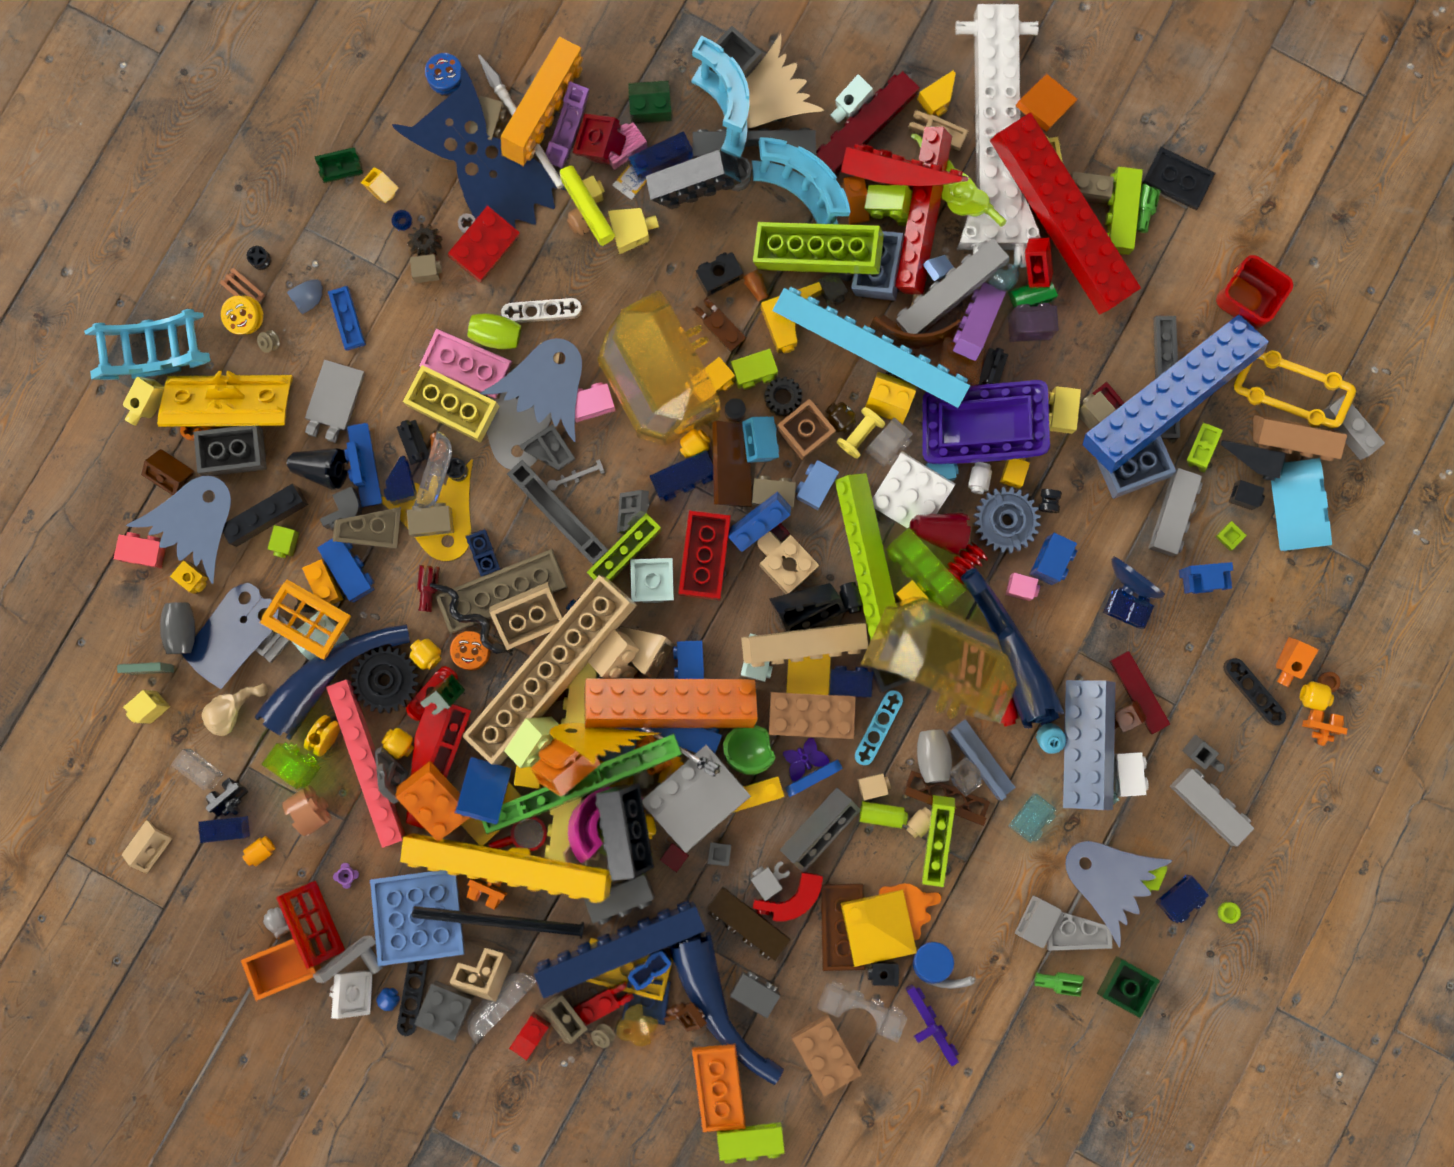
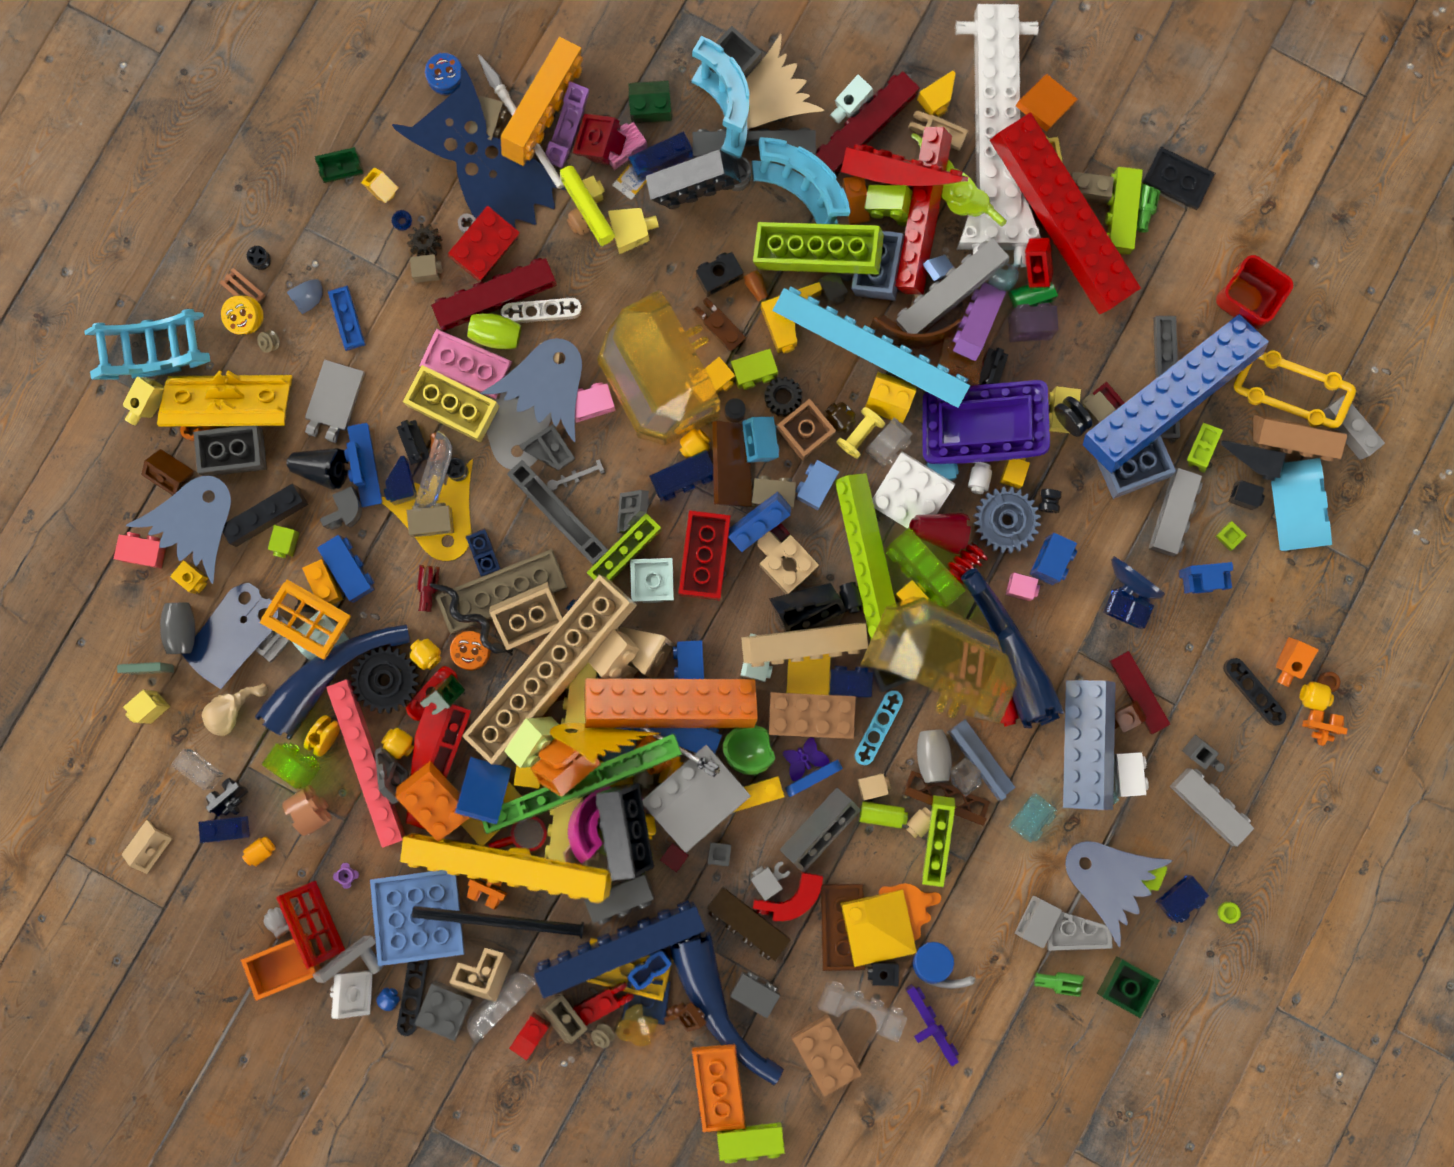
(369, 529): dark tan wing -> none
(494, 294): none -> dark red brick
(1051, 738): medium azure head -> none
(1073, 416): none -> black head

